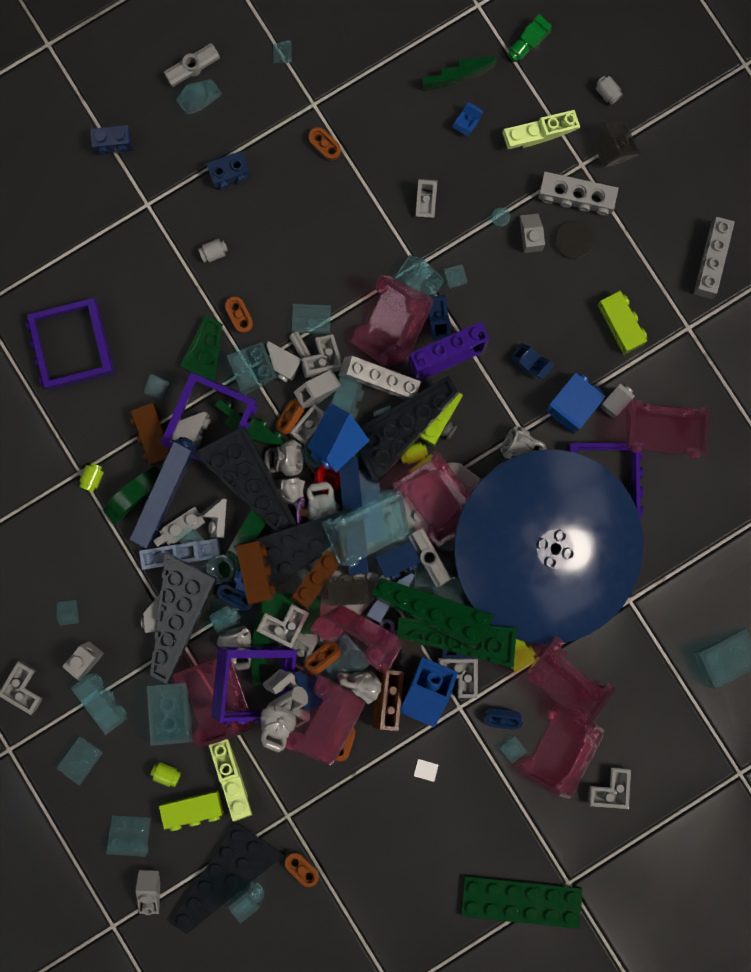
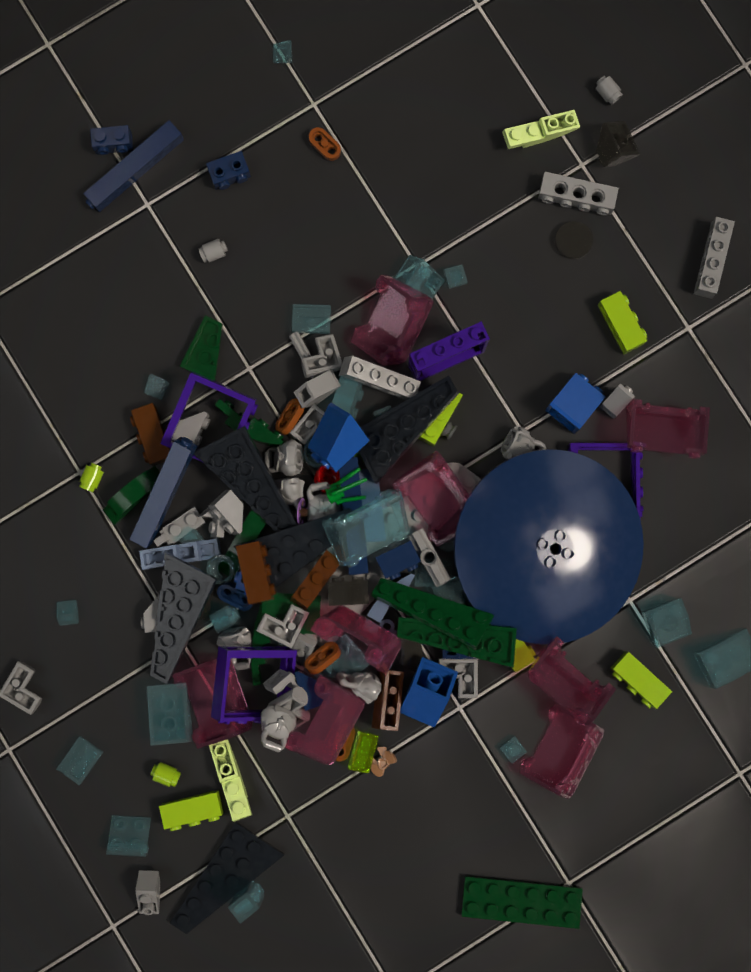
(82, 660): light grey torso -> none
(99, 703): clear light blue brick -> none
(102, 344): dark purple window -> none
(133, 166): none -> dark blue brick
(181, 71): light grey piece -> none
(198, 96): clear light blue slope -> none
(229, 510): none -> light grey slope
(239, 315): dark orange plate -> none
(251, 367): clear light blue slope -> none
(284, 363): light grey slope -> none
(299, 871): dark orange plate -> none
(336, 492): none -> green plant
(363, 752): none -> clear neon green slope
(378, 766): none -> medium nougat piece
(415, 453): lime brick -> none
(426, 198): light grey slope -> none
(426, 770): white sticker -> none
(438, 318): dark blue brick -> none
(466, 70): dark green slope -> none
(468, 119): blue bracket -> none
(501, 217): clear light blue plate -> none
(503, 718): dark blue plate -> none
(530, 38): green piece -> none
(530, 362): dark blue brick -> none
(532, 233): light grey slope -> none
(614, 796): light grey brick -> none
(640, 680): none -> lime brick
(667, 622): none -> clear light blue slope

